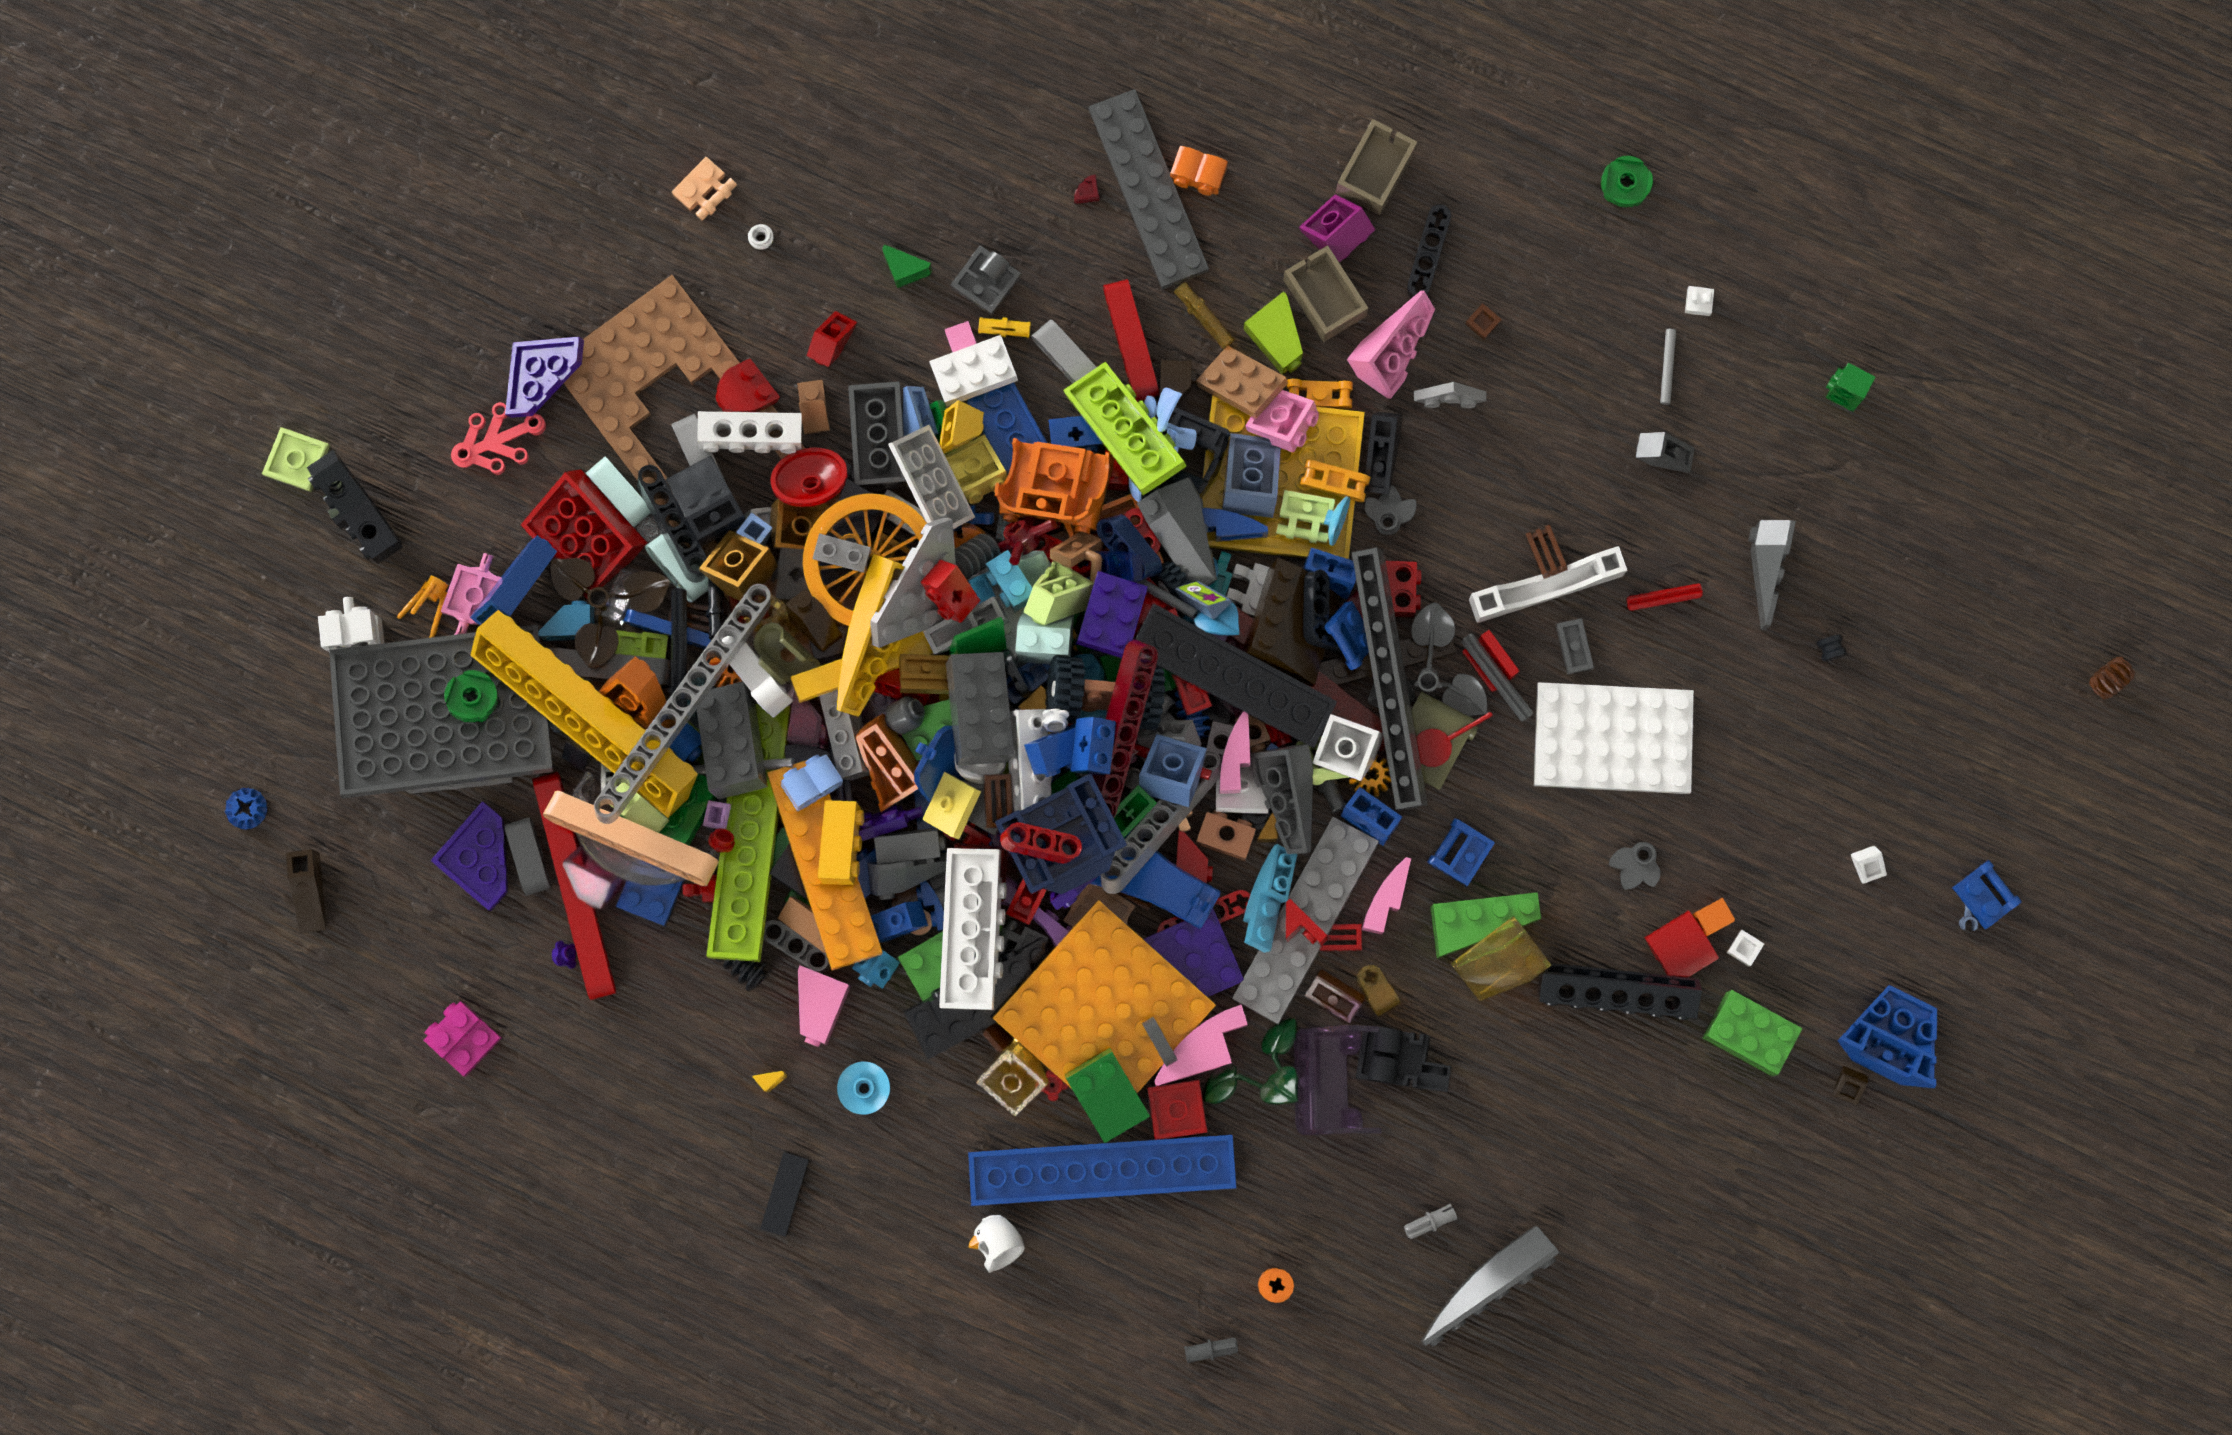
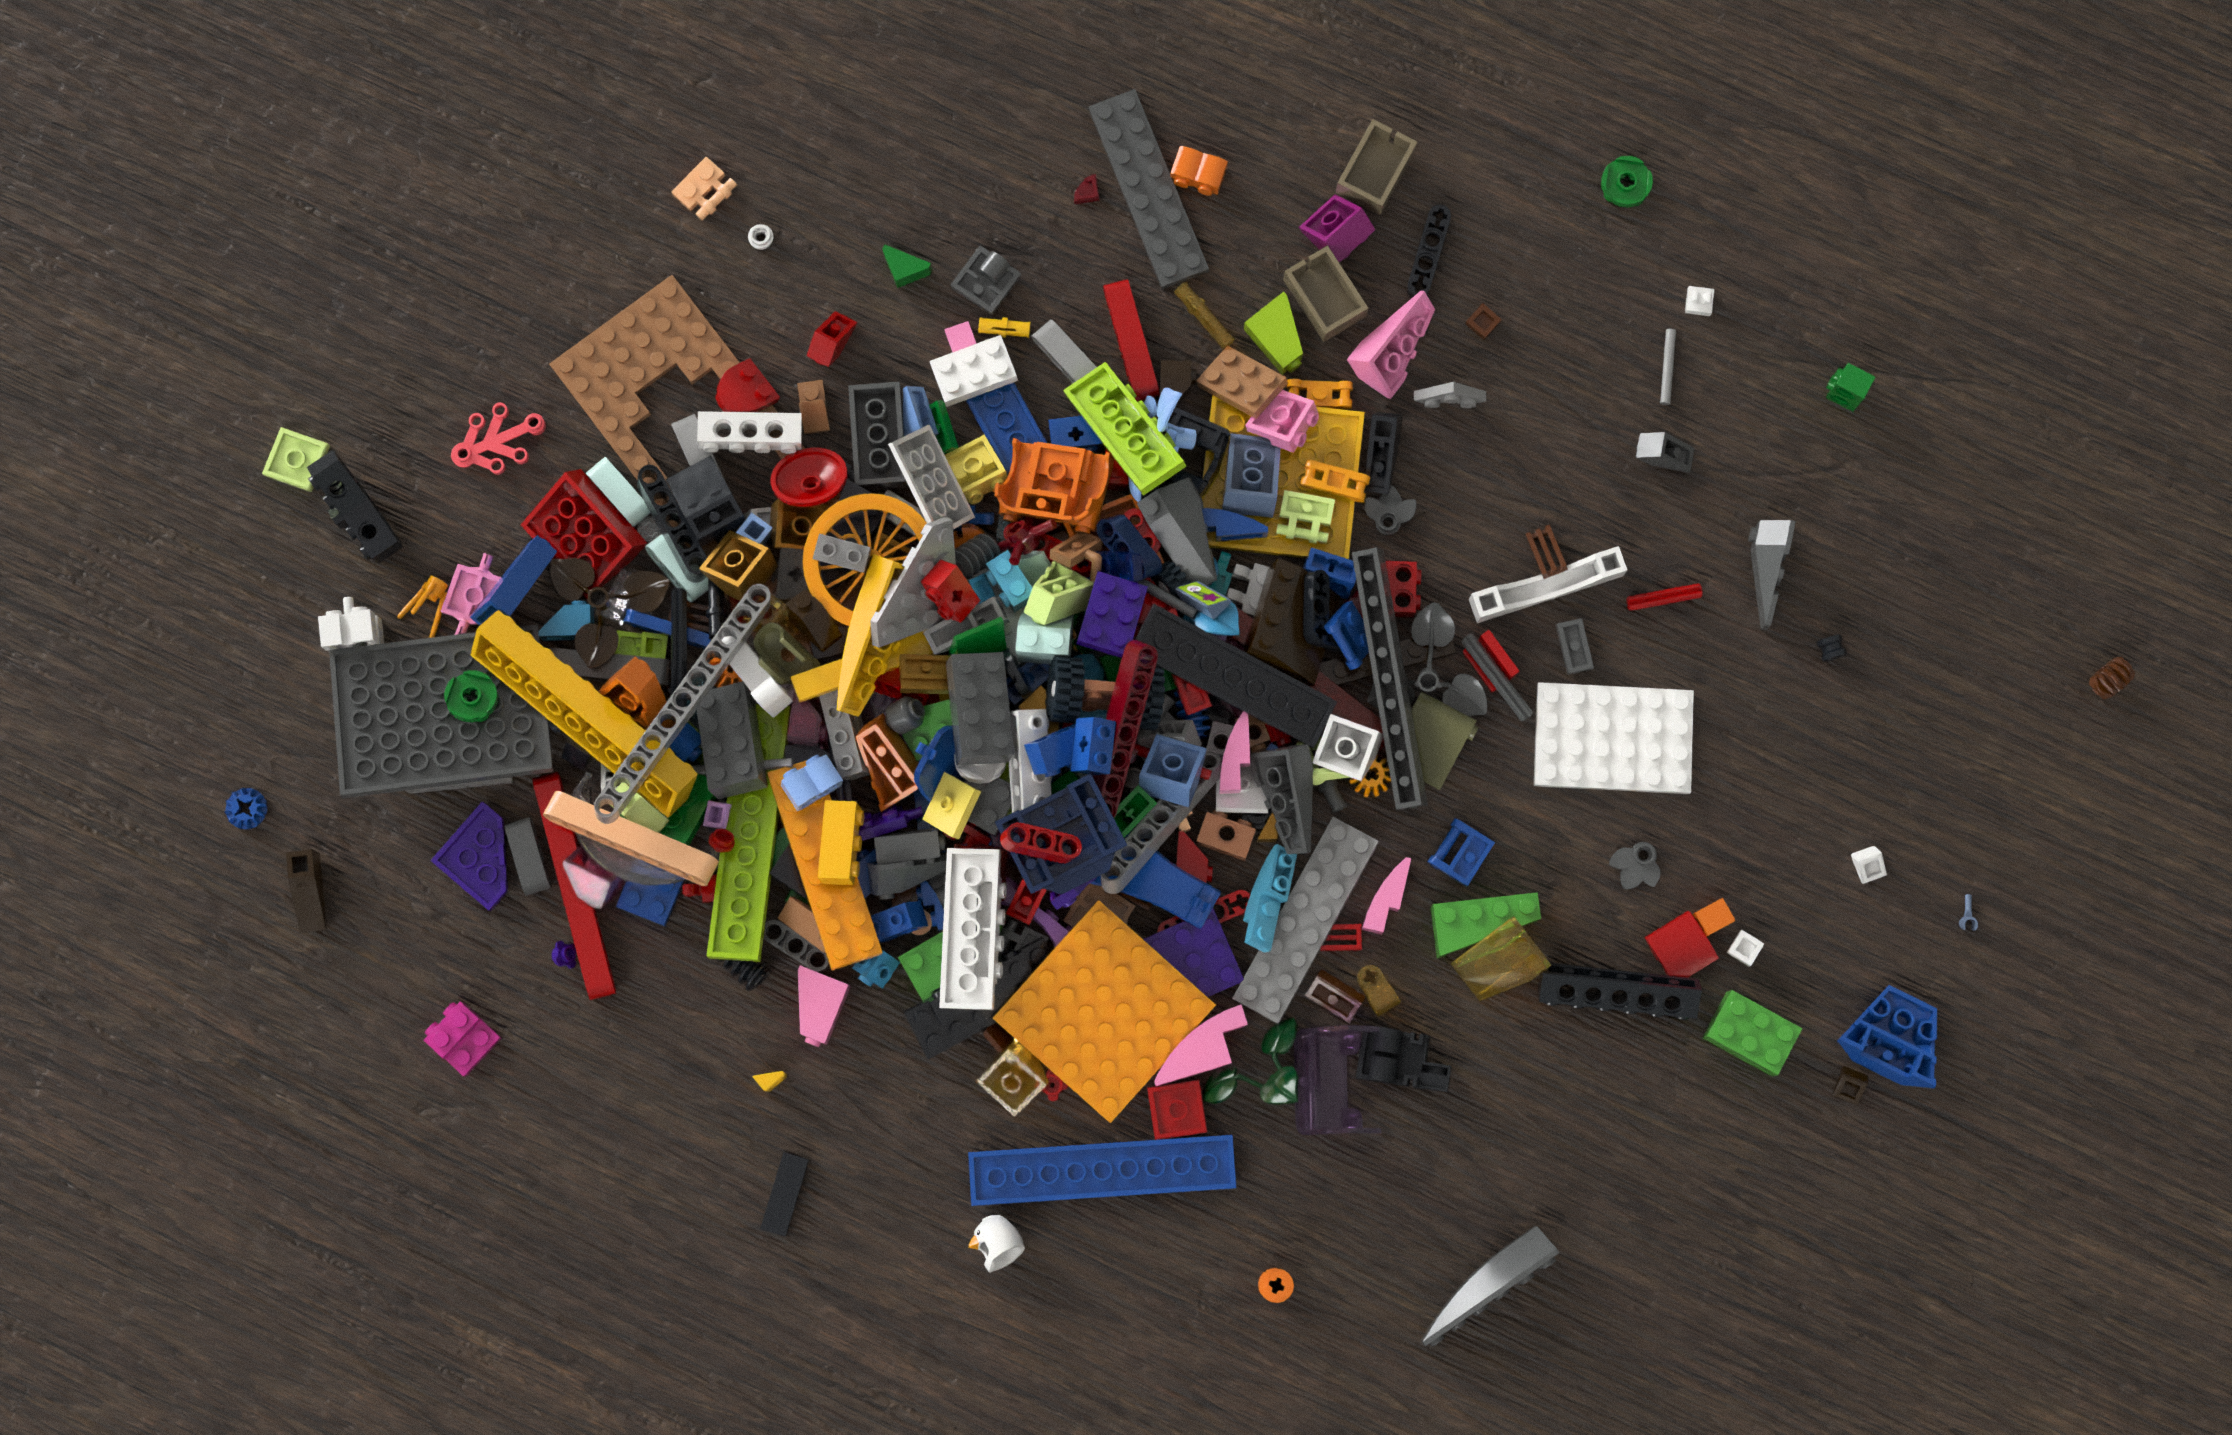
(539, 371): plate -> none
(849, 1088): medium azure dish -> none
(960, 426): yellow slope -> none
(987, 797): reddish brown tile -> none
(1055, 720): white plate -> none
(1107, 1095): green slope -> none
(1159, 1041): dark grey beam -> none
(1211, 1350): dark grey axle -> none
(1297, 919): red slope -> none
(1336, 519): medium azure dish -> none
(1371, 816): blue brick -> none
(1430, 1221): light grey axle -> none
(1436, 746): red piece -> none
(1981, 900): blue plate -> none

